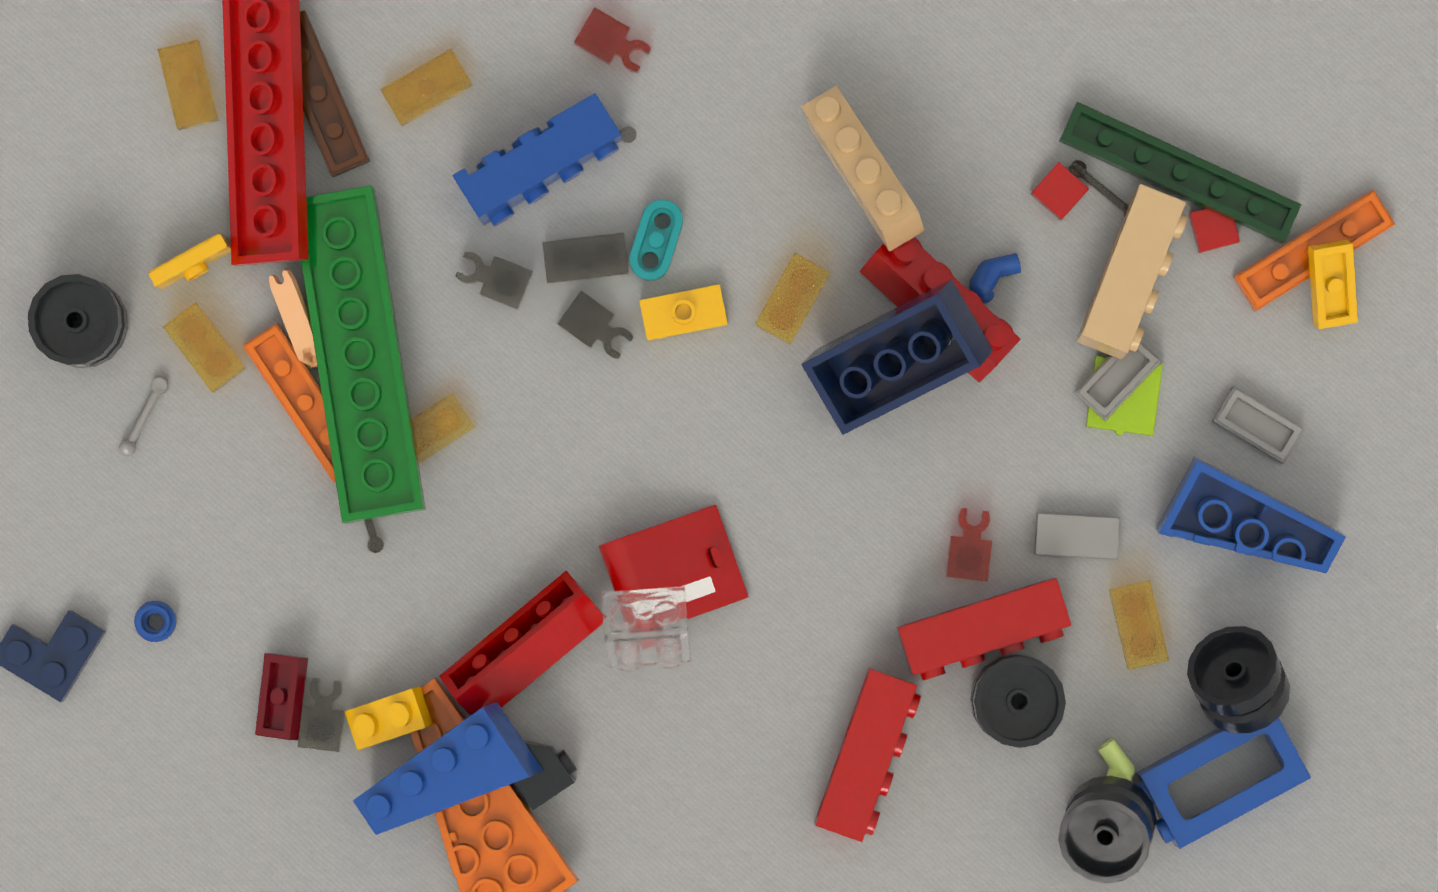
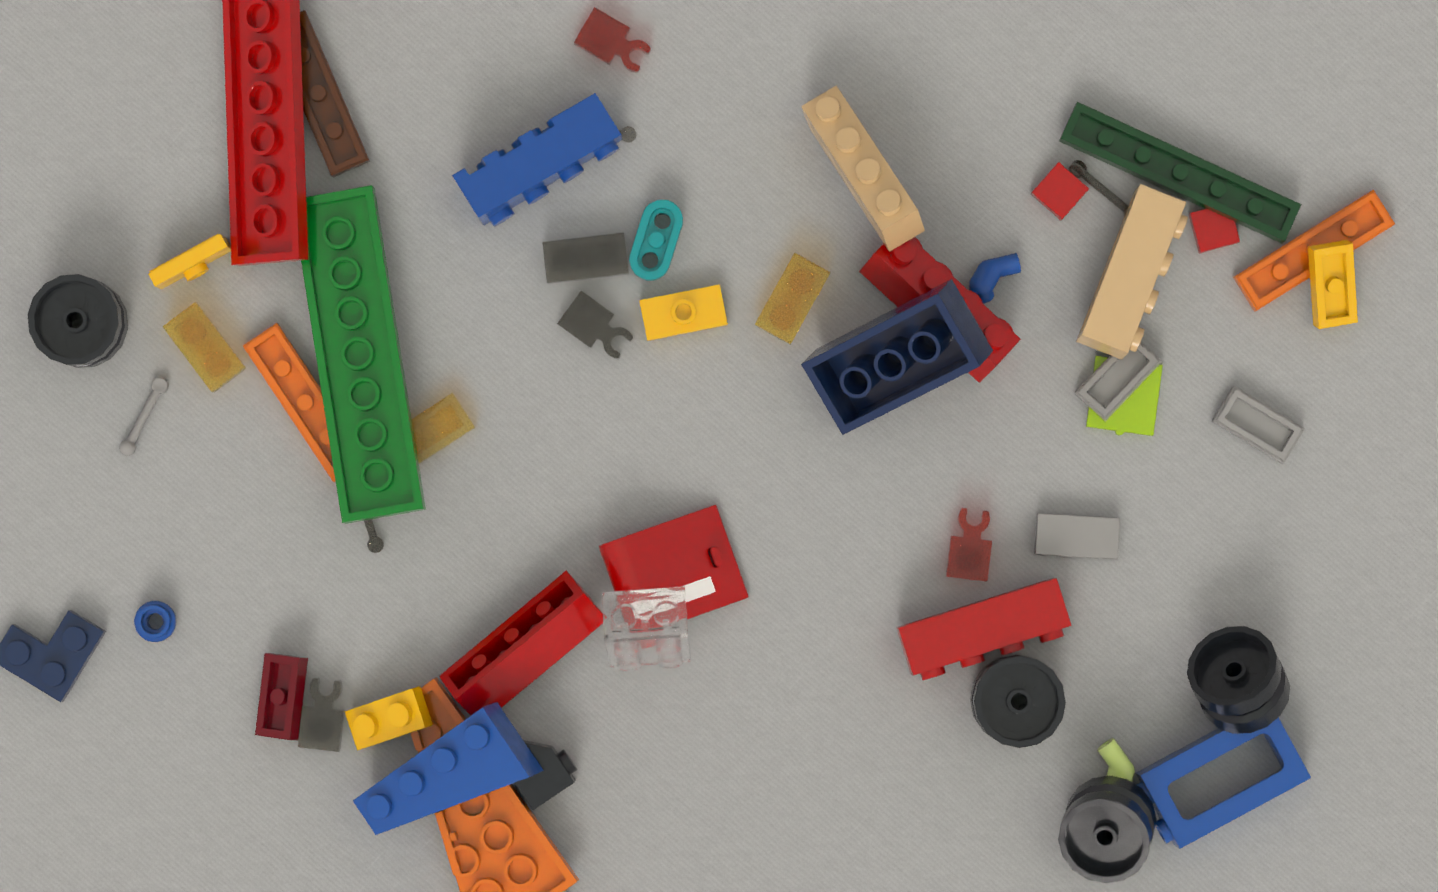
(188, 84): clear yellow plate -> none
(295, 316): light nougat piece -> none
(426, 87): clear yellow plate -> none
(501, 281): clear smoke plate -> none
(866, 754): red brick -> none
(1138, 625): clear yellow plate -> none
(1235, 516): blue wedge -> none

